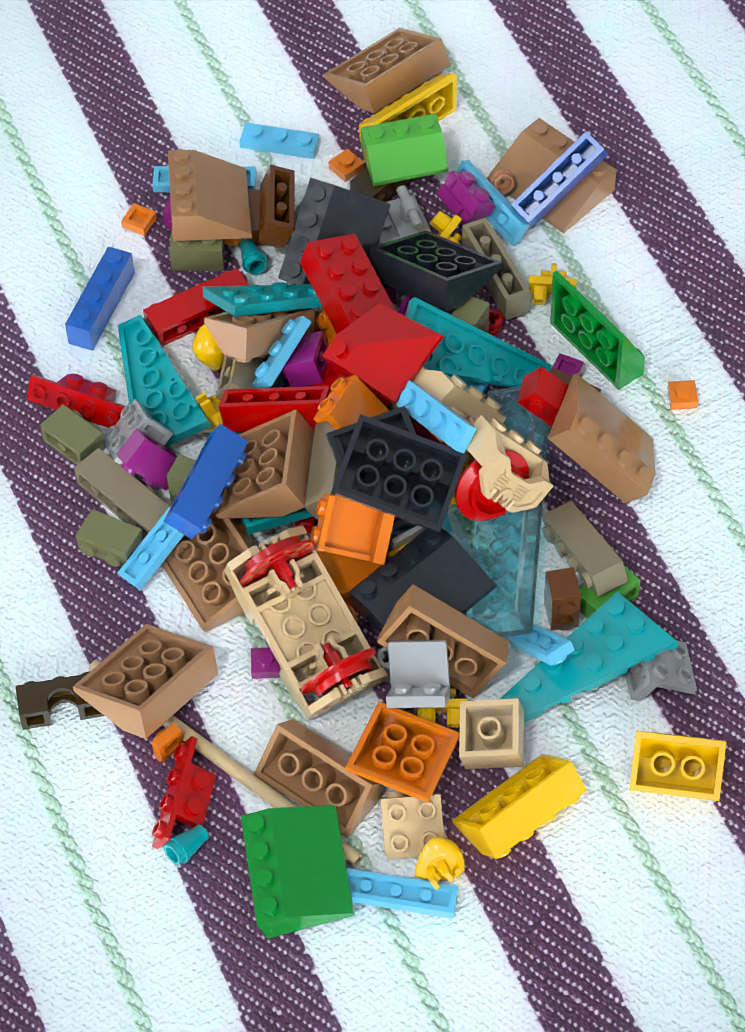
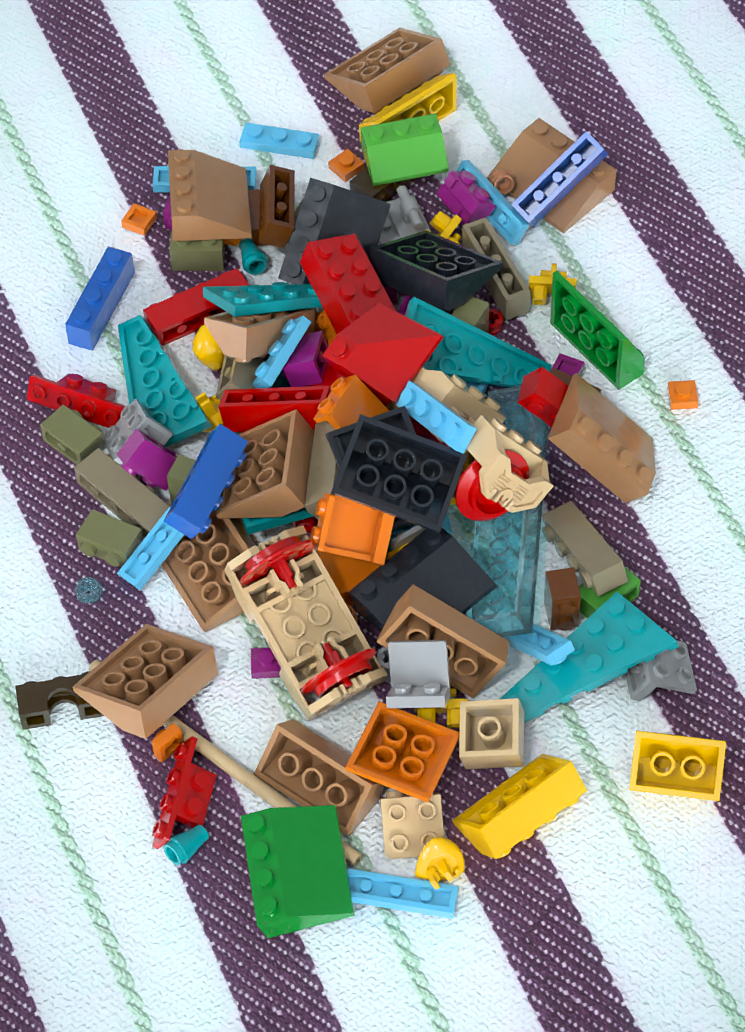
(88, 584): none -> clear light blue plate

